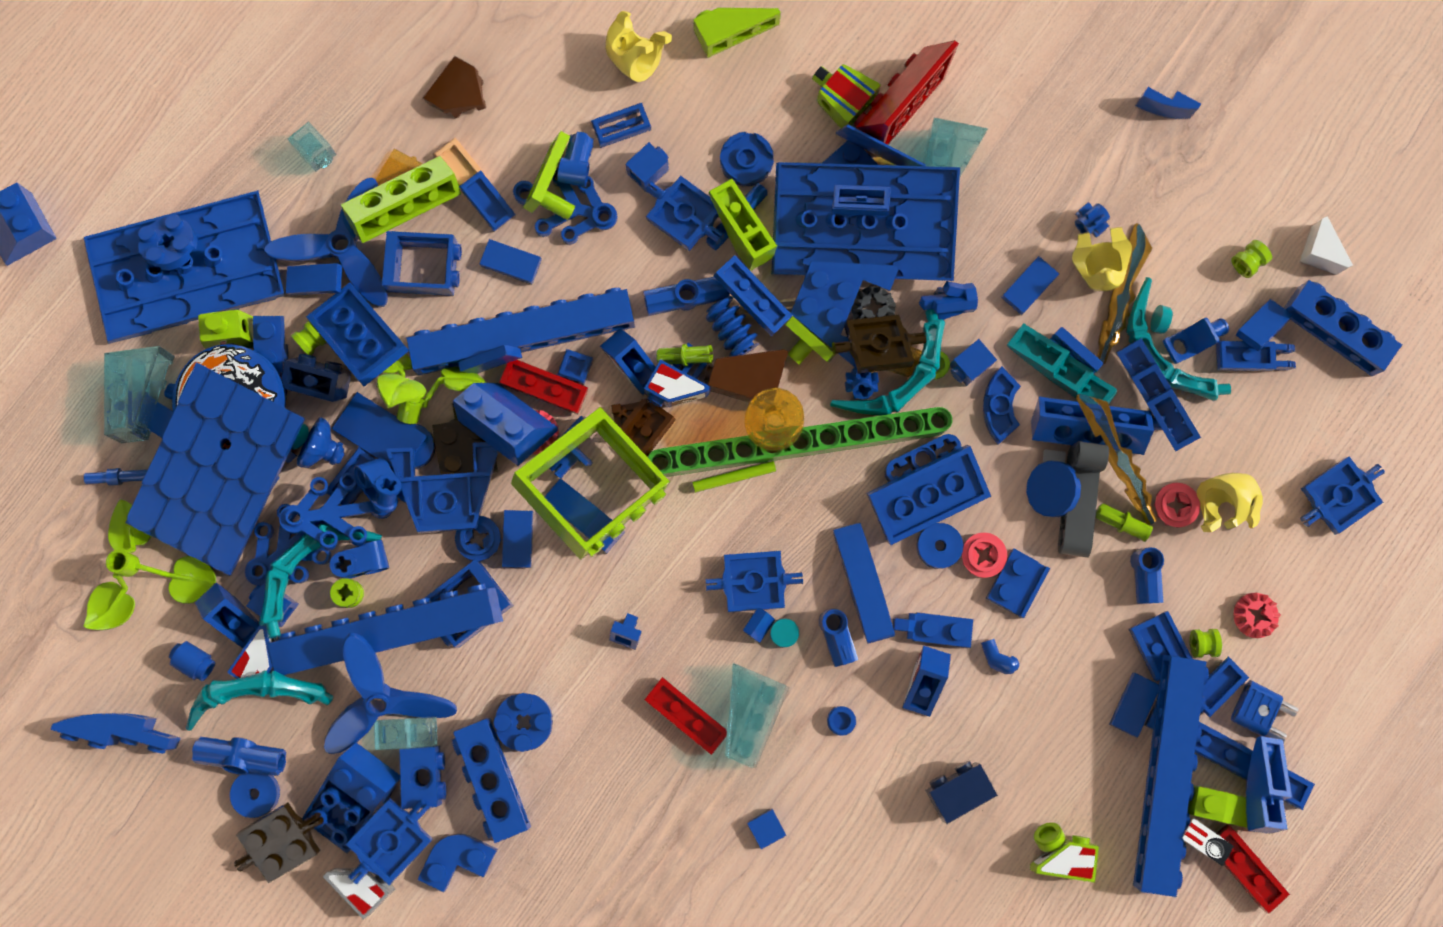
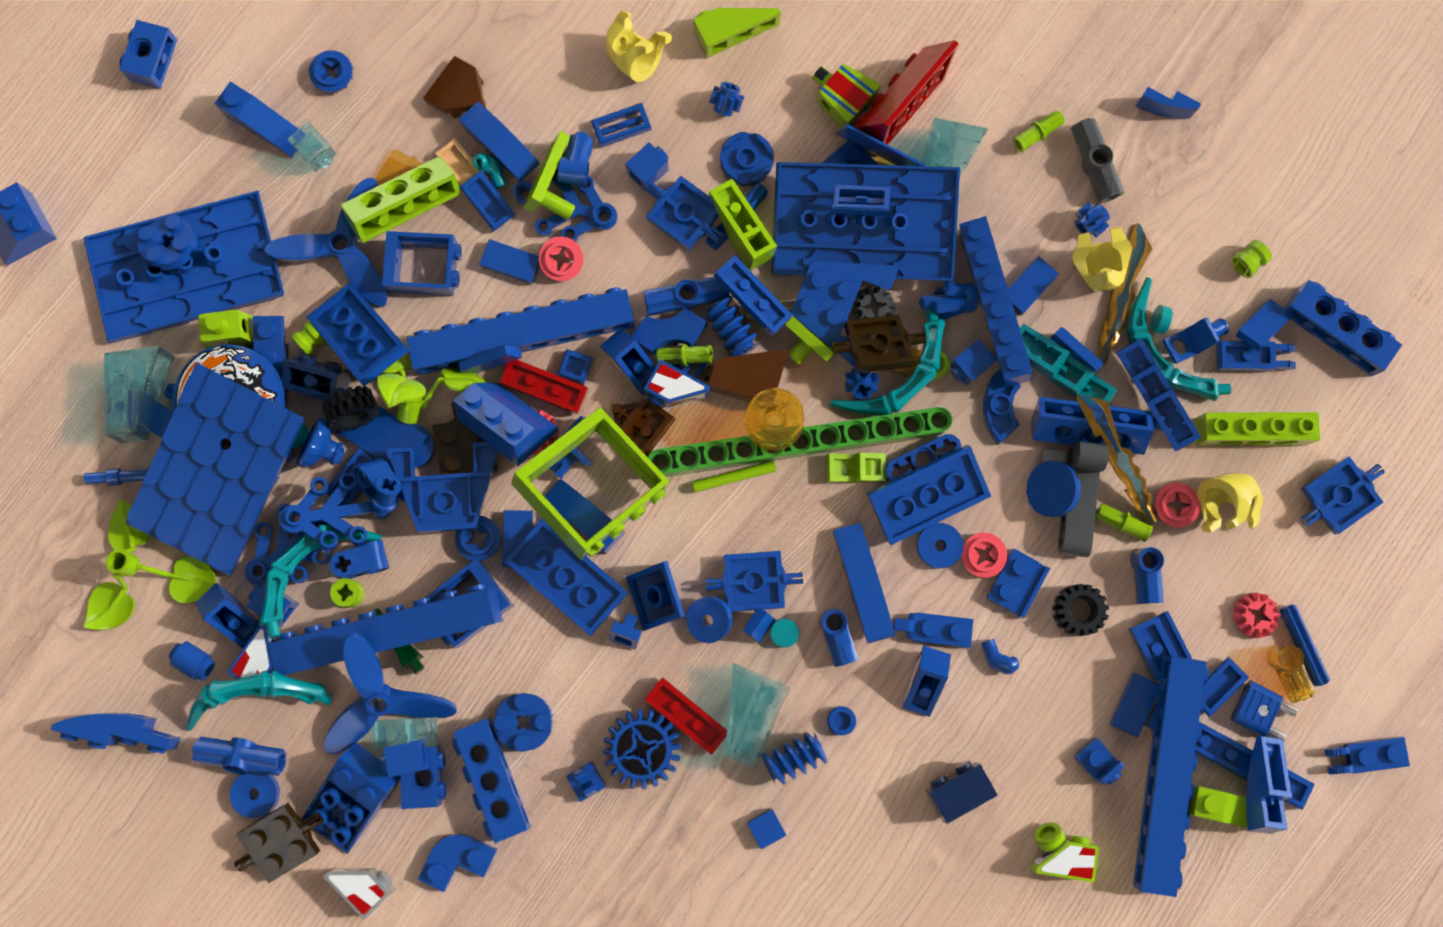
(153, 67): none -> blue brick
(256, 117): none -> blue slope
(313, 279): blue tile -> none
(332, 60): none -> blue gear
(350, 409): none -> black tyre
(389, 841): blue plate -> none
(405, 758): none -> blue brick
(408, 655): none -> dark green piece
(491, 167): none -> teal arm
(498, 141): none -> blue slope
(569, 583): none -> blue plate
(572, 253): none -> coral gear
(586, 781): none -> blue tile
(618, 758): none -> blue gear
(655, 596): none -> blue slope
(658, 333): none -> blue tile
(697, 622): none -> blue piece
(726, 99): none -> blue gear
(794, 758): none -> blue piece
(855, 467): none -> lime slope
(995, 302): none -> blue brick
(1038, 131): none -> lime axle
(1092, 597): none -> black tyre
(1099, 762): none -> blue bracket
(1102, 175): none -> dark grey piece
(1205, 643): lime wheel -> none
(1208, 842): sticker -> none
(1252, 872): red plate -> none
(1257, 428): none -> lime brick
(1293, 674): none -> clear yellow piece
(1304, 642): none -> blue axle
(1325, 249): white slope -> none
(1370, 756): none -> blue hinge

